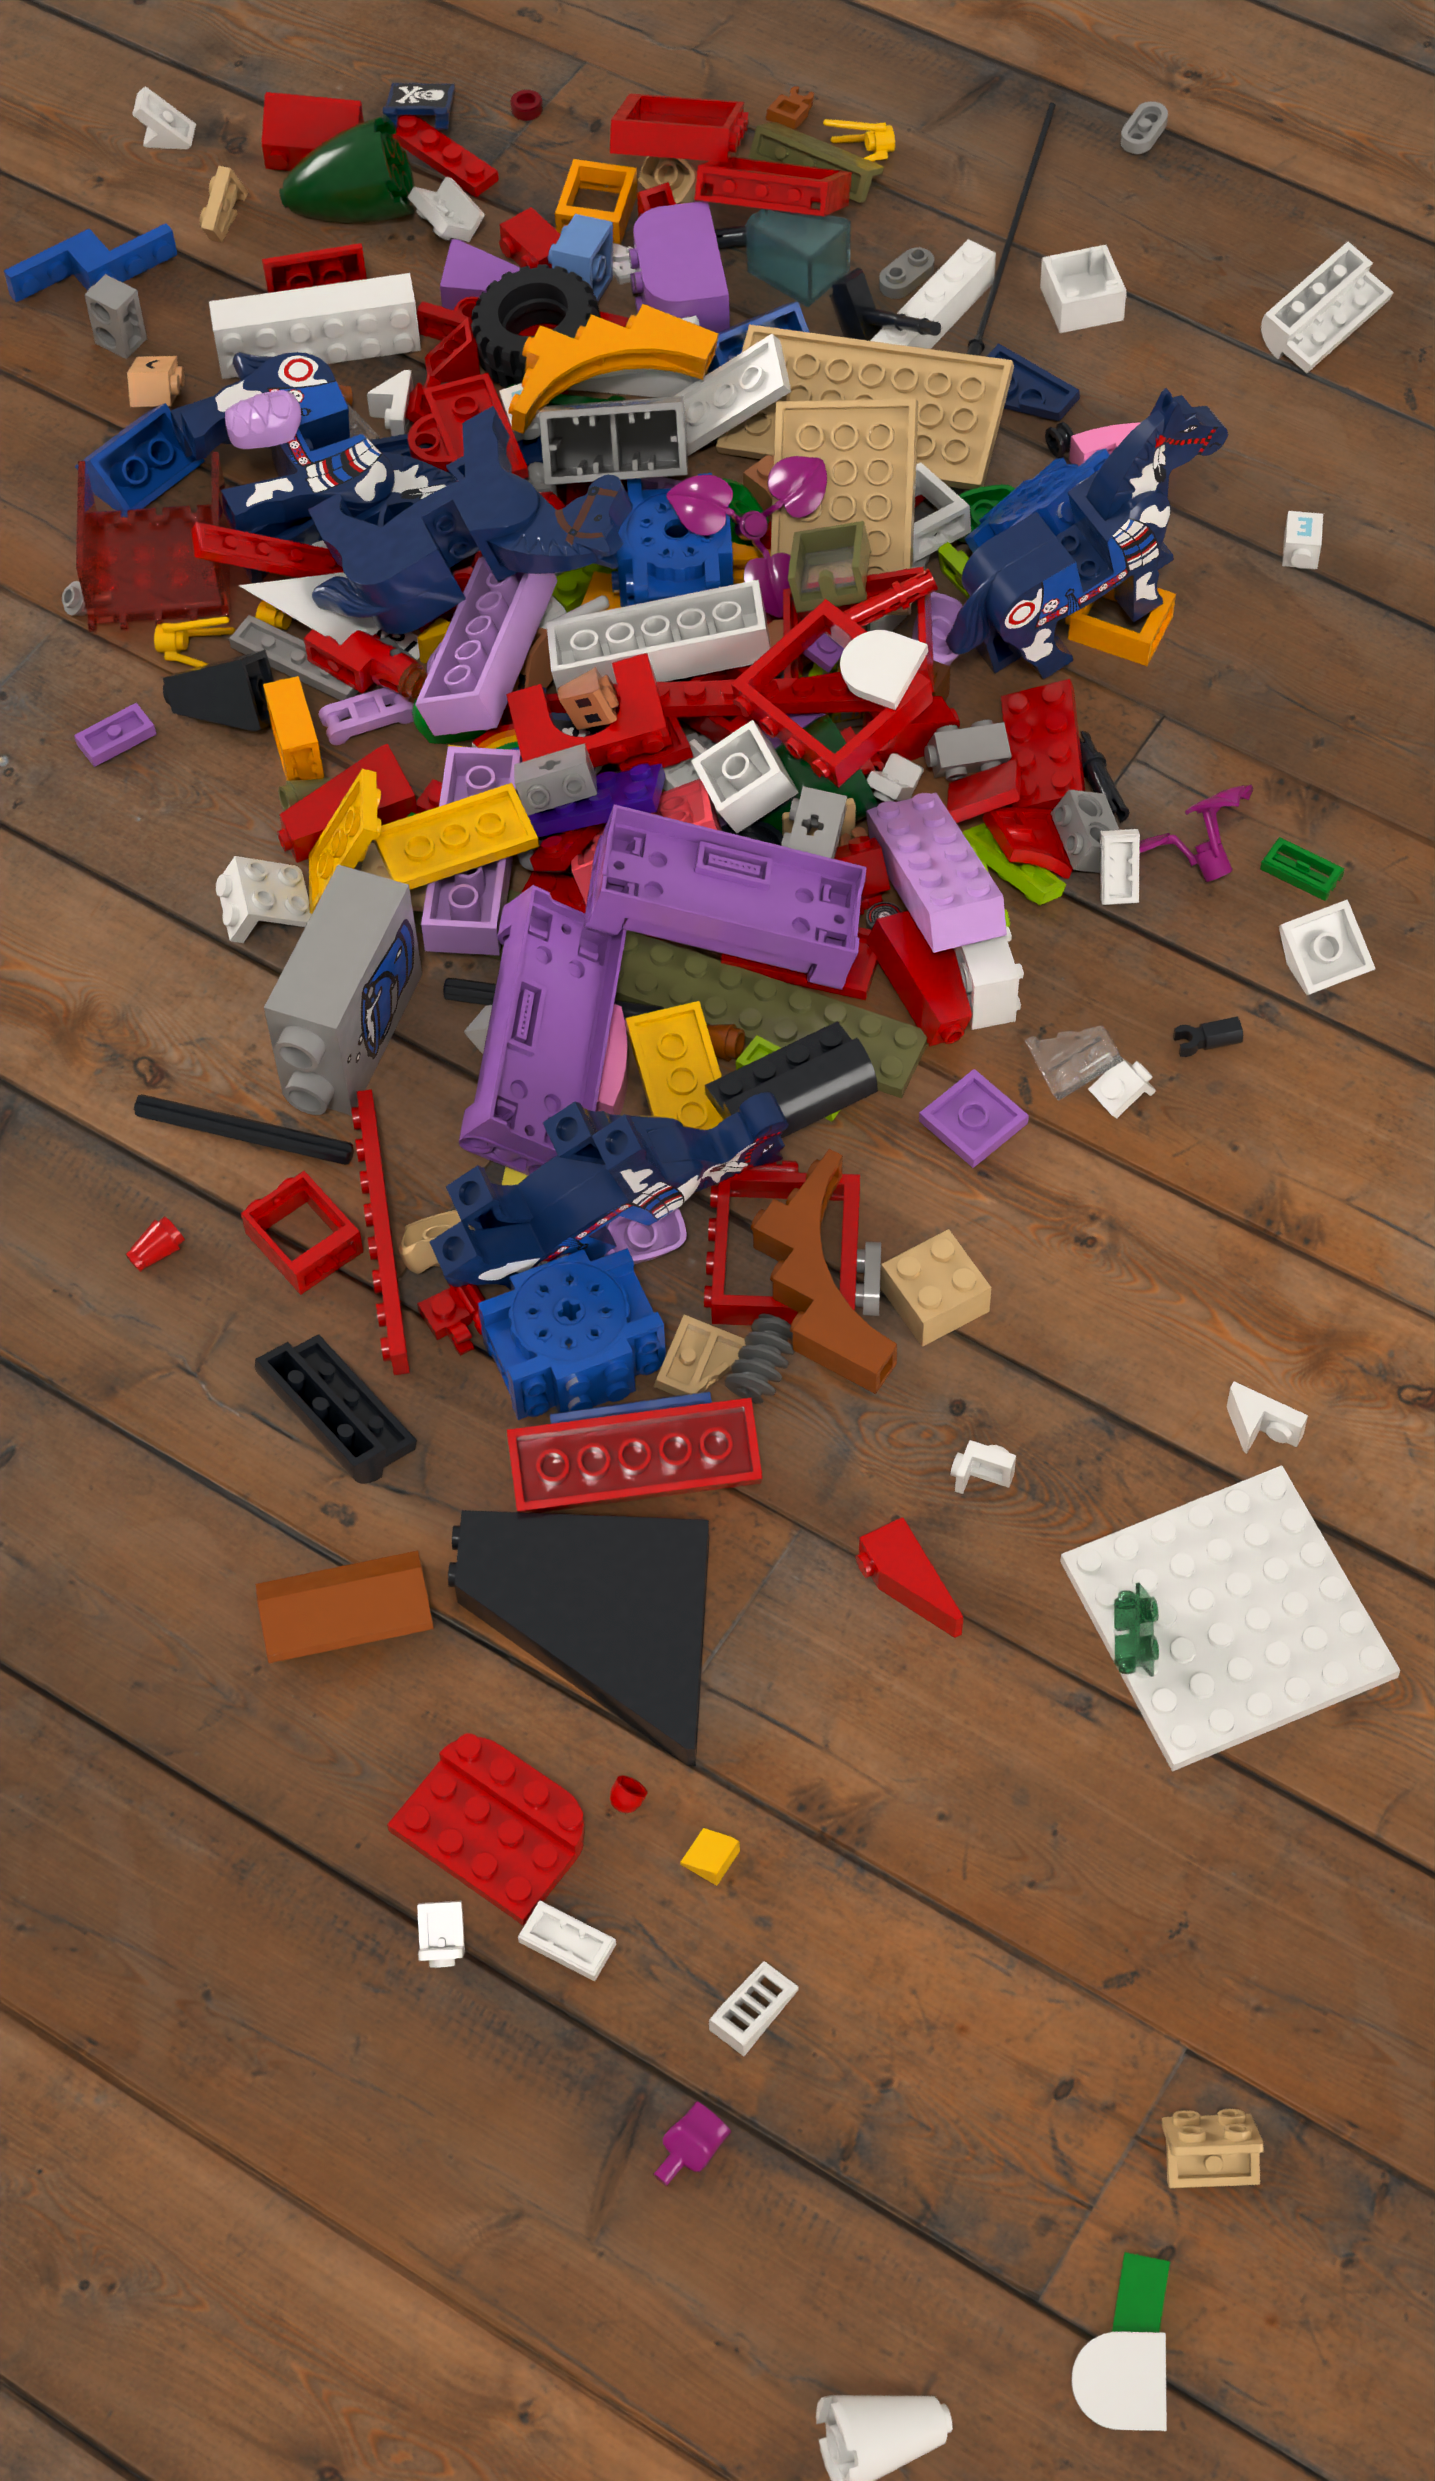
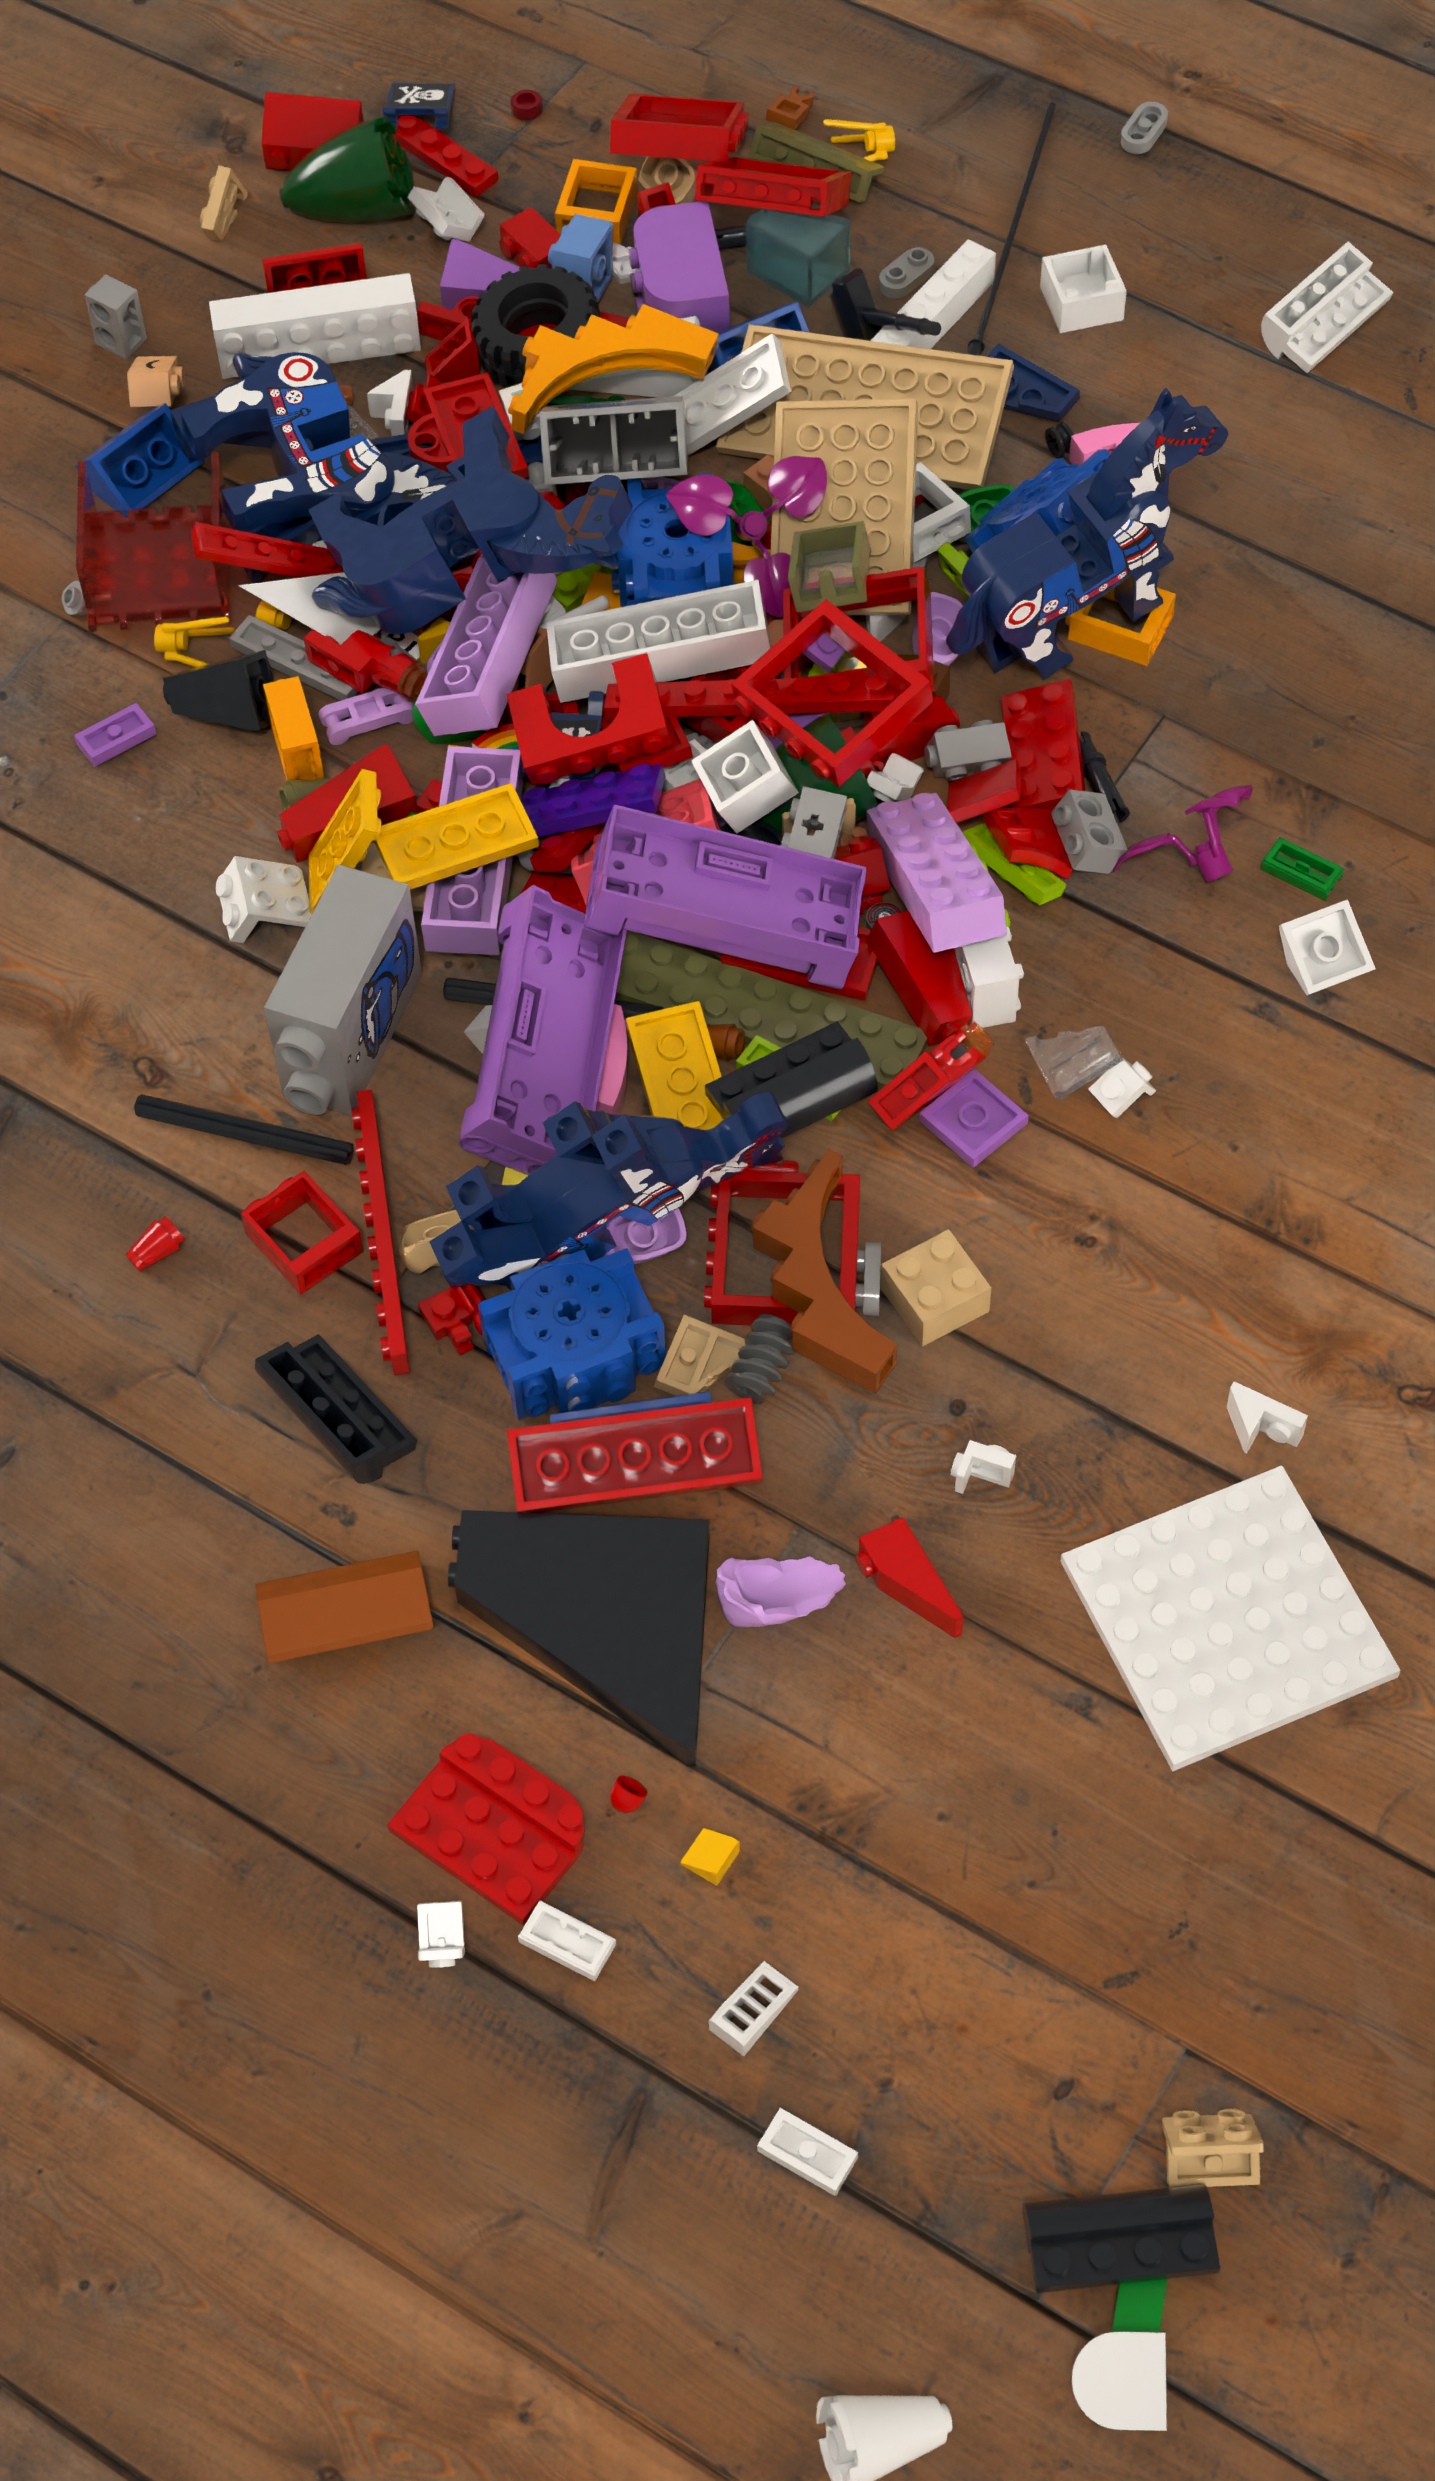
(89, 261): blue bracket -> none
(164, 123): white slope -> none
(263, 420): lavender piece -> none
(555, 779): light grey brick -> none
(589, 700): nougat slope -> none
(691, 2142): magenta piece -> none
(774, 1591): none -> lavender hair
(807, 2151): none -> white plate
(881, 666): white tile -> none
(892, 599): red pin -> none
(931, 1075): none -> red plate
(1119, 867): white plate -> none
(1121, 2238): none -> black brick
(1140, 1646): clear green hinge -> none
(1209, 1035): black bar -> none
(1302, 539): white brick -> none

